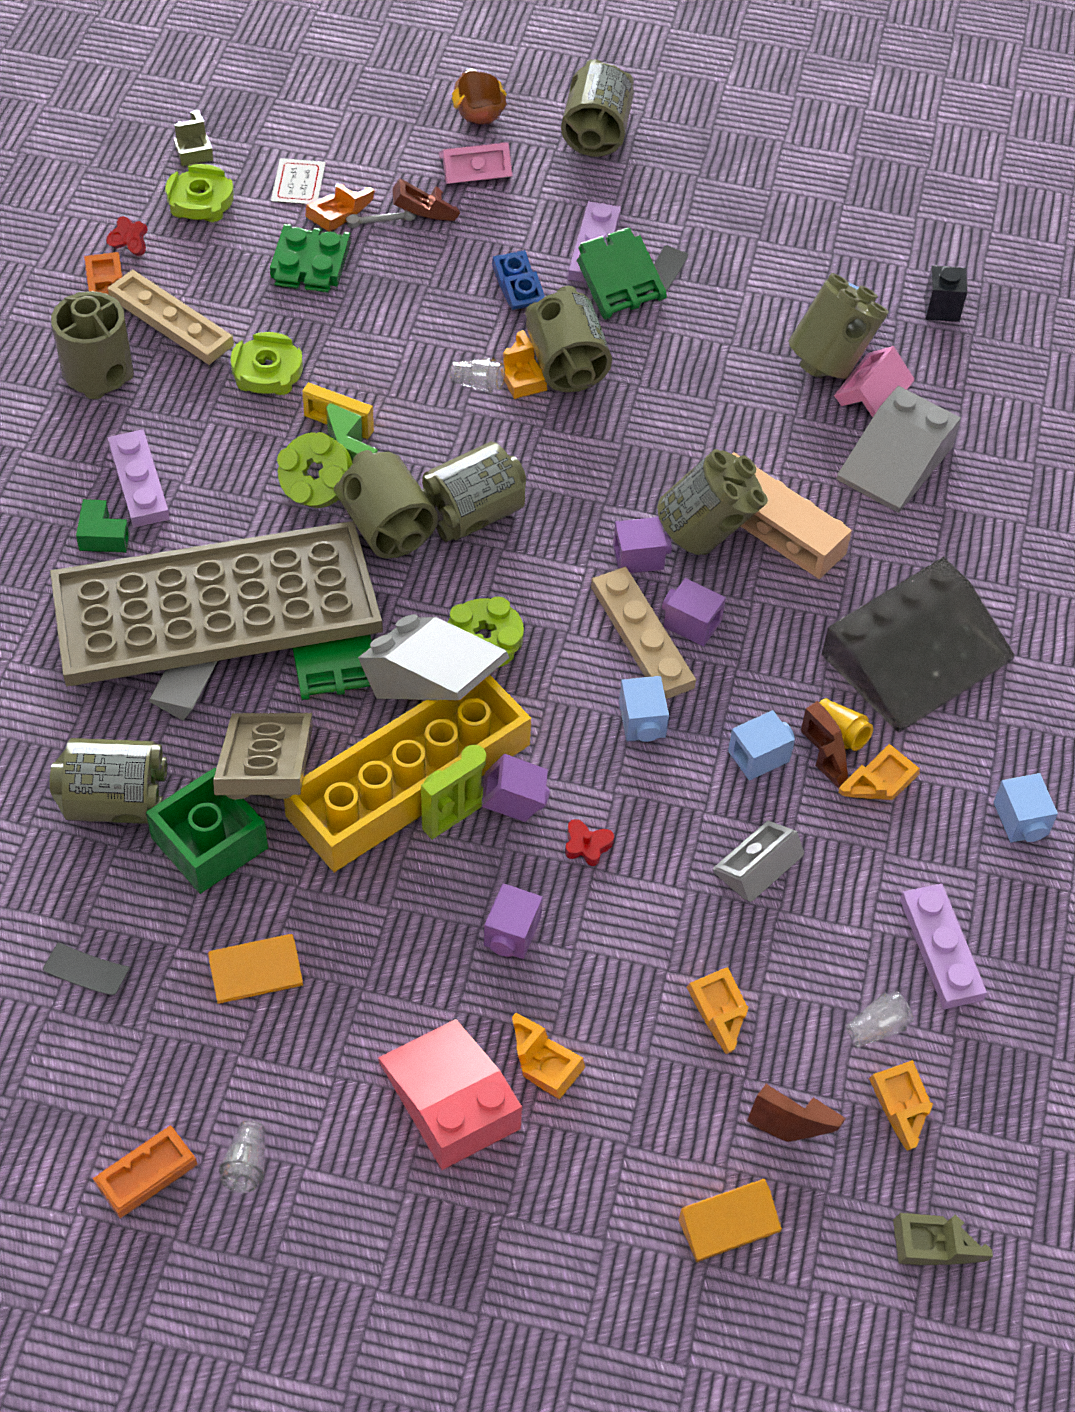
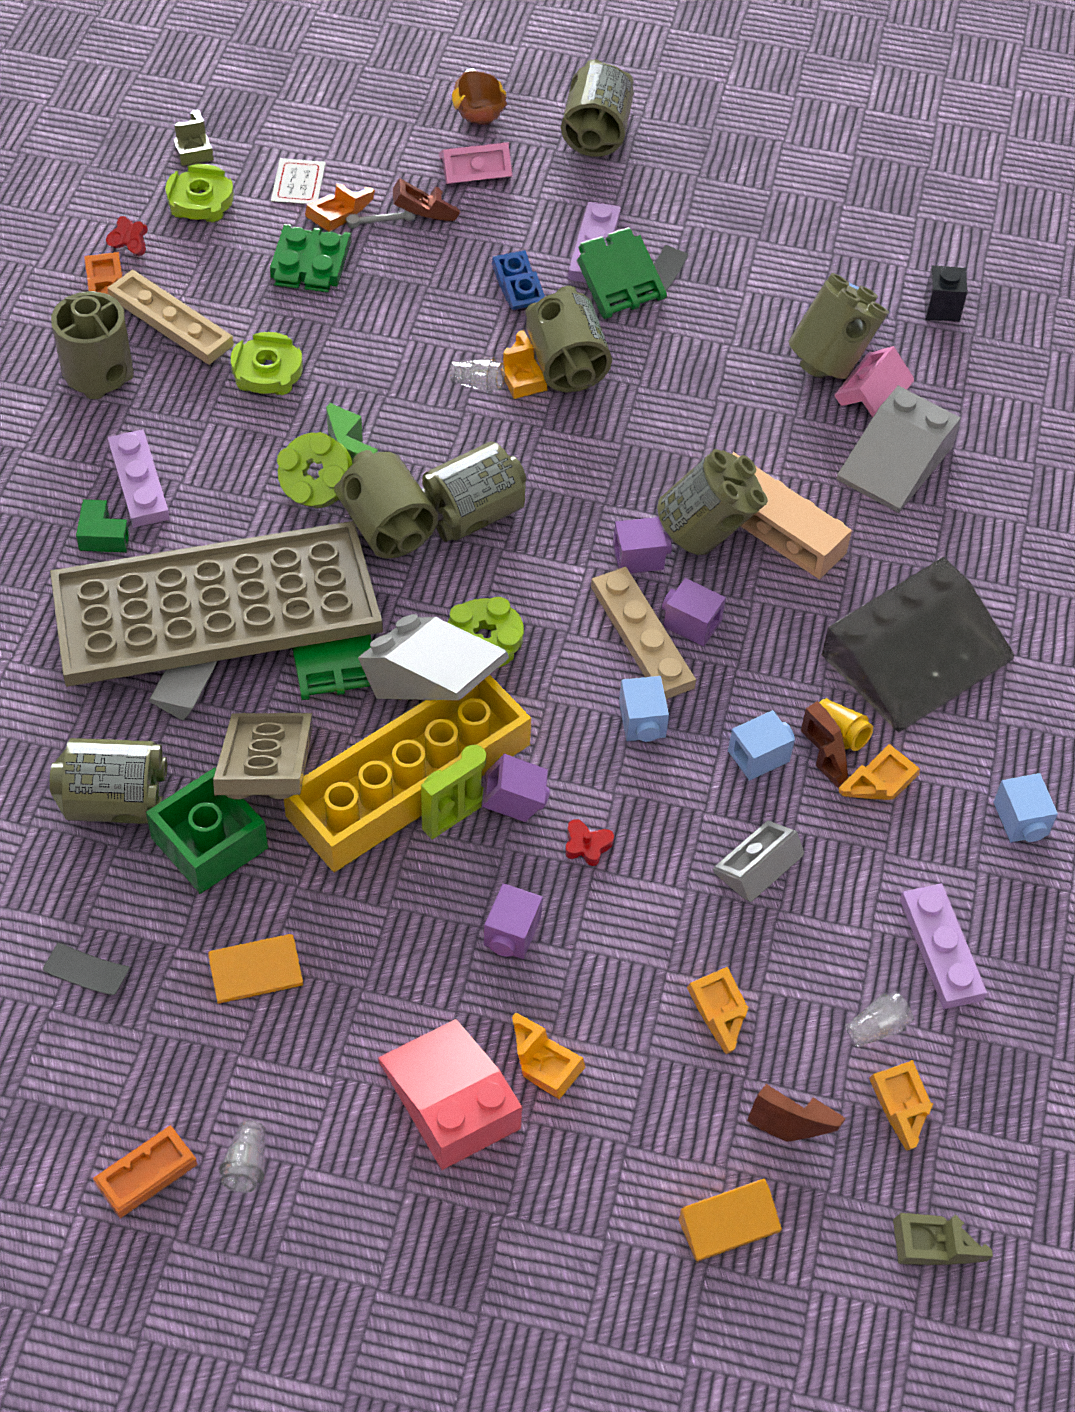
(318, 398): yellow tile -> none

